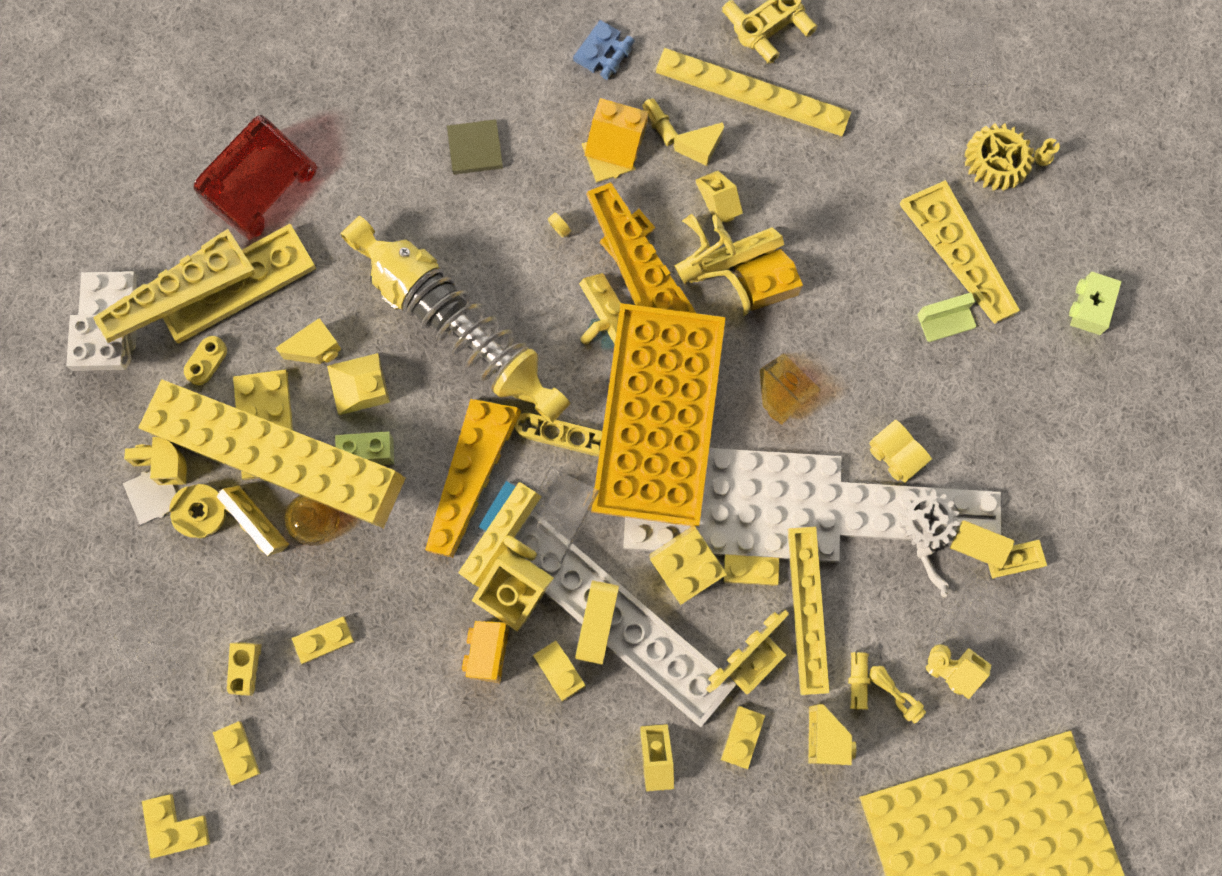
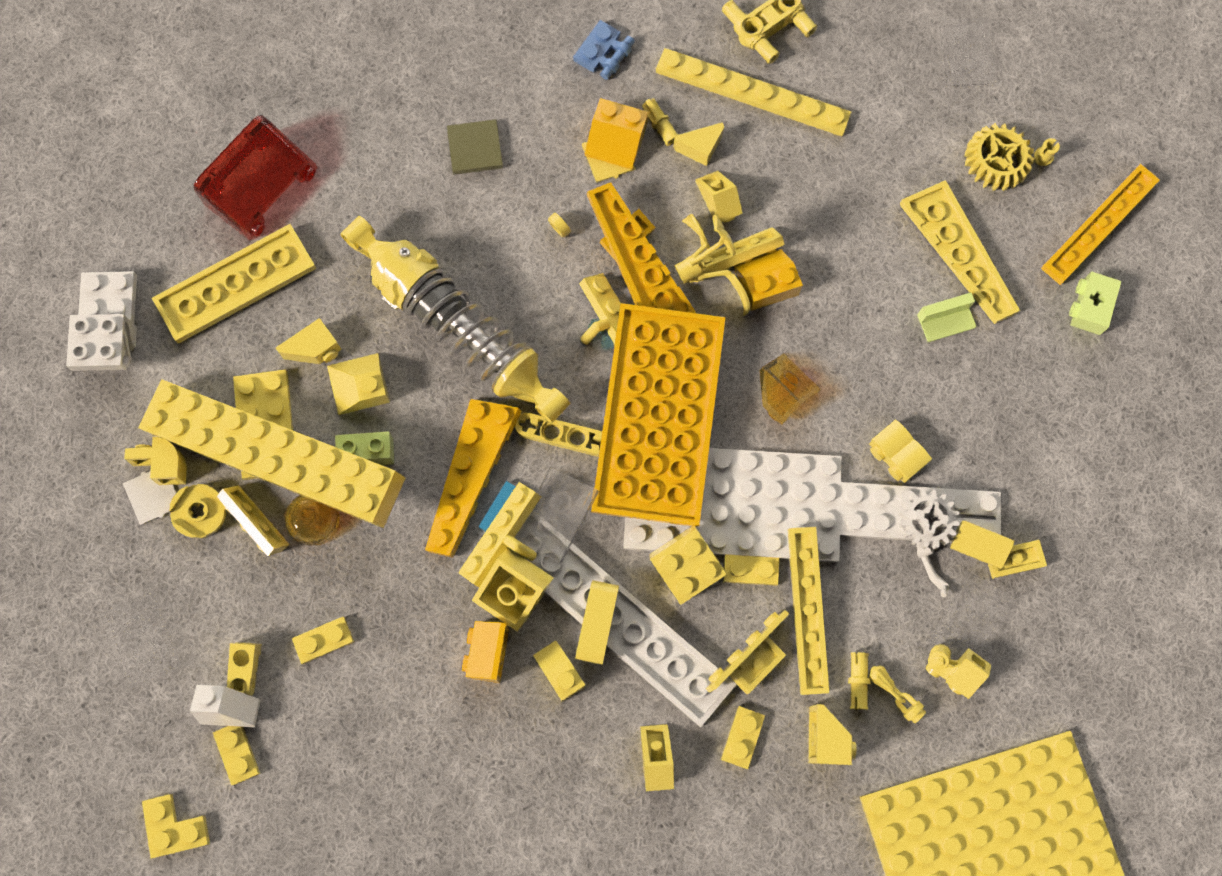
(194, 278): light yellow wing -> none
(206, 360): light yellow plate -> none
(224, 706): none -> white slope
(1100, 224): none -> yellow plate

